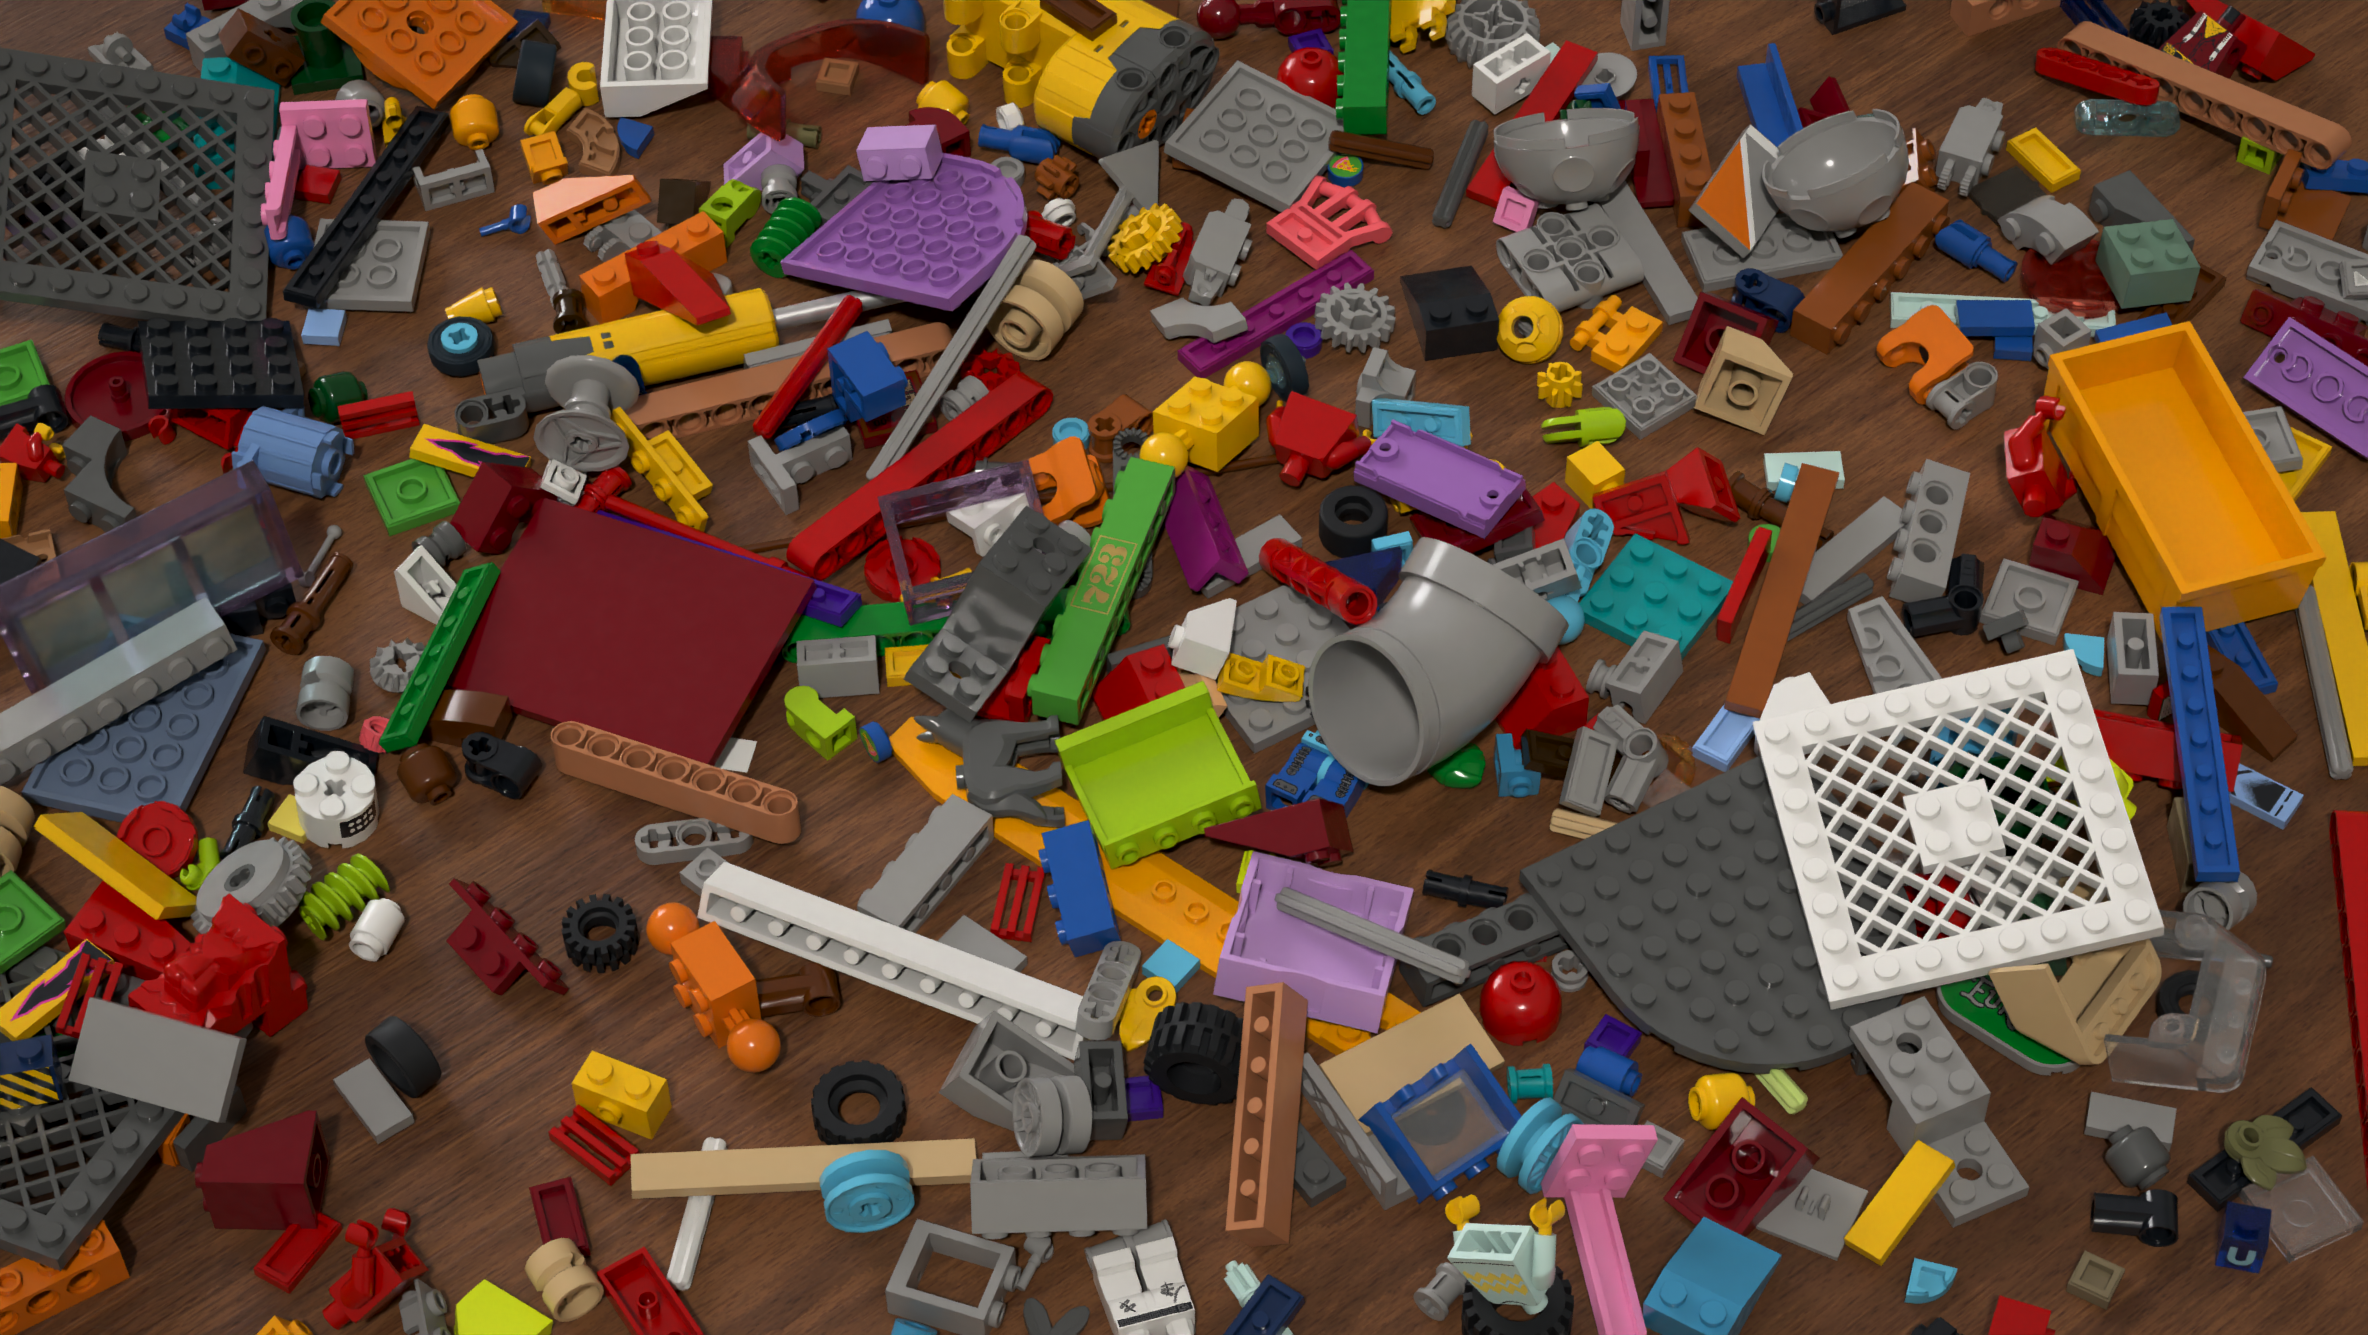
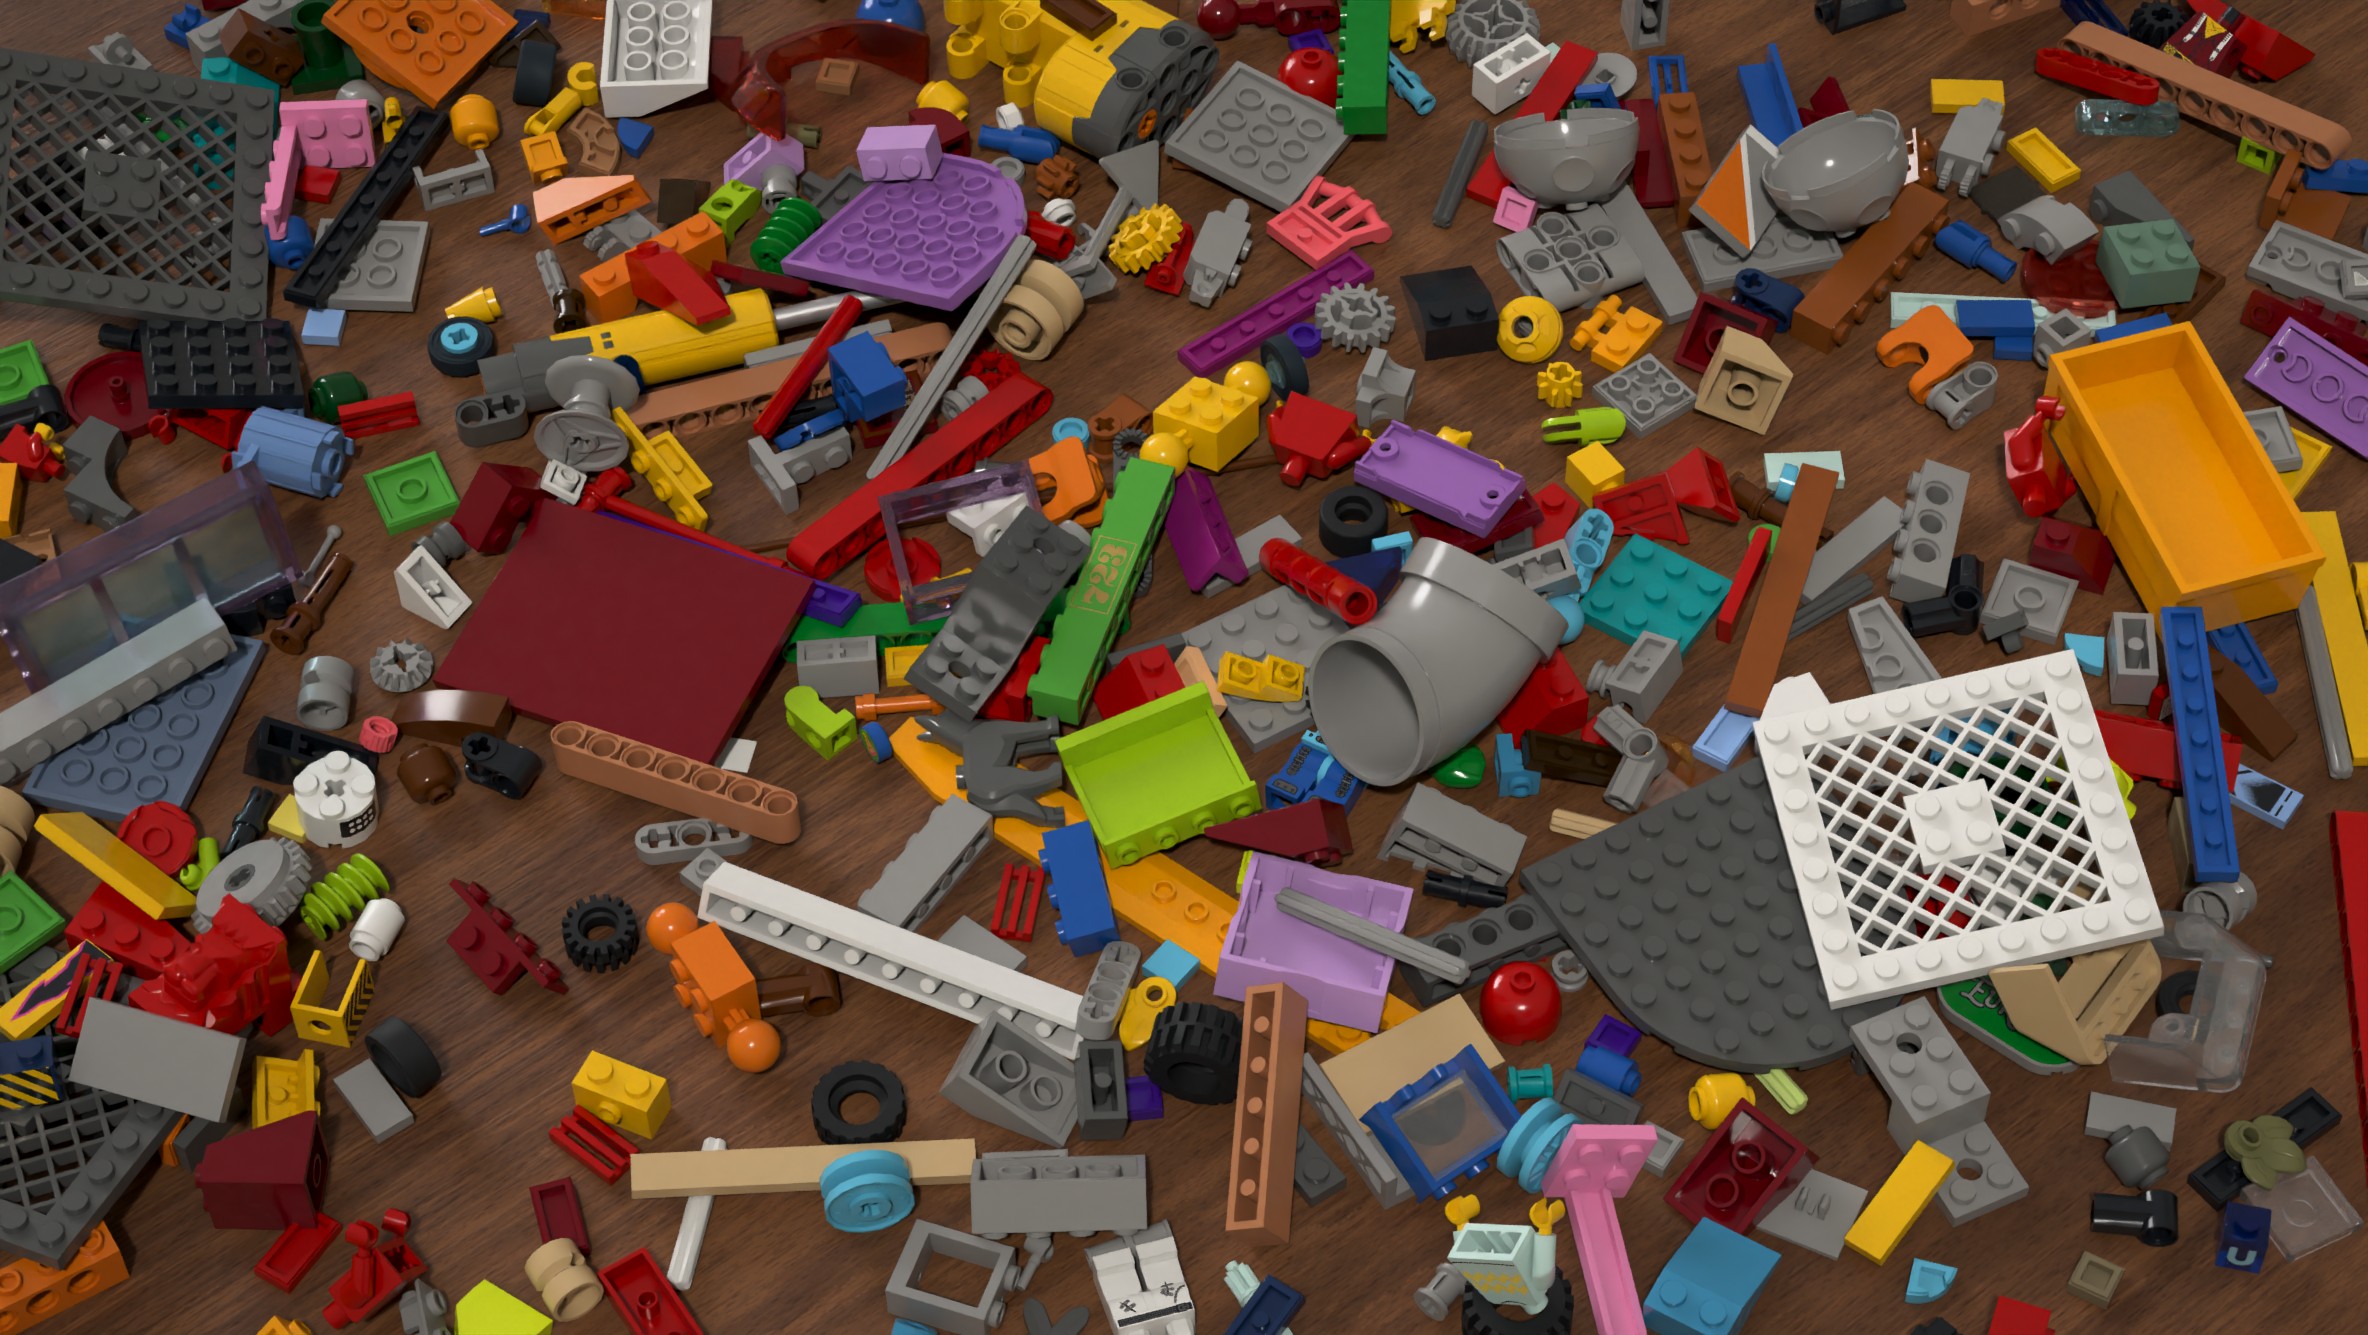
(283, 1088): none -> yellow bracket
(343, 1022): none -> yellow piece
(439, 657): green tile -> none
(460, 452): yellow tile -> none
(759, 278): none -> dark red tile
(868, 706): none -> orange bar
(1052, 1115): light grey wheel -> none
(1189, 319): light grey tile -> none
(1204, 639): white slope -> none
(1345, 170): tile -> none
(1380, 149): reddish brown axle -> none
(1441, 420): medium azure tile -> none
(1451, 838): none -> light grey wedge
(1588, 771): light grey tile -> none
(1952, 94): none -> yellow tile

